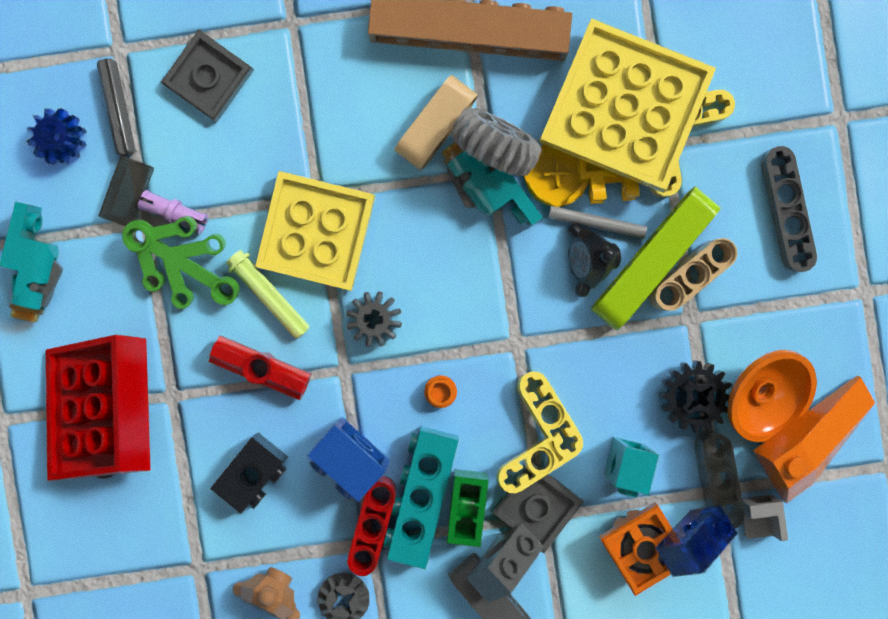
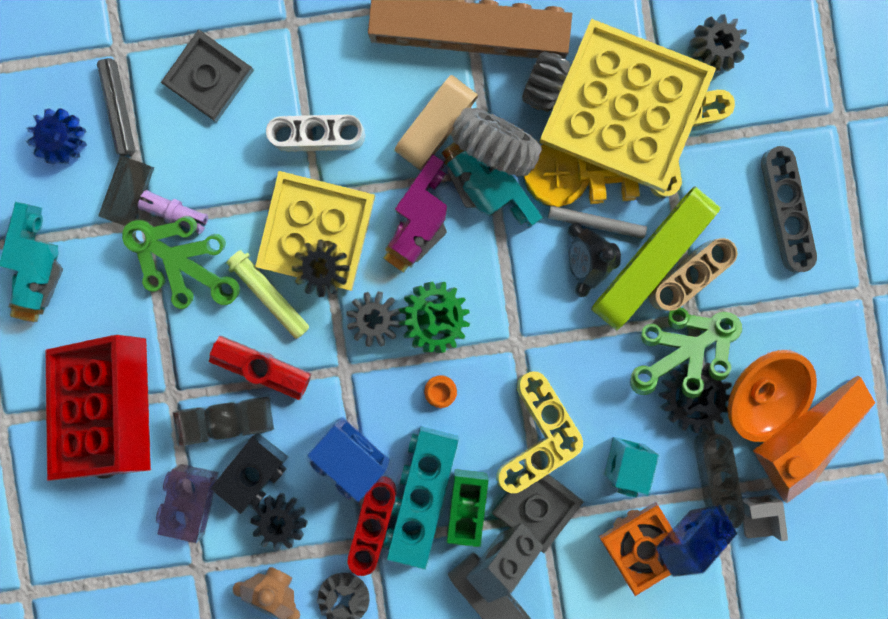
(193, 505): none -> clear purple brick
(223, 421): none -> clear smoke piece
(276, 534): none -> black gear
(302, 125): none -> white beam
(310, 272): none -> black gear
(421, 318): none -> green gear
(423, 219): none -> magenta plate
(546, 81): none -> dark grey gear
(689, 348): none -> bright green plant
(723, 32): none -> dark grey gear

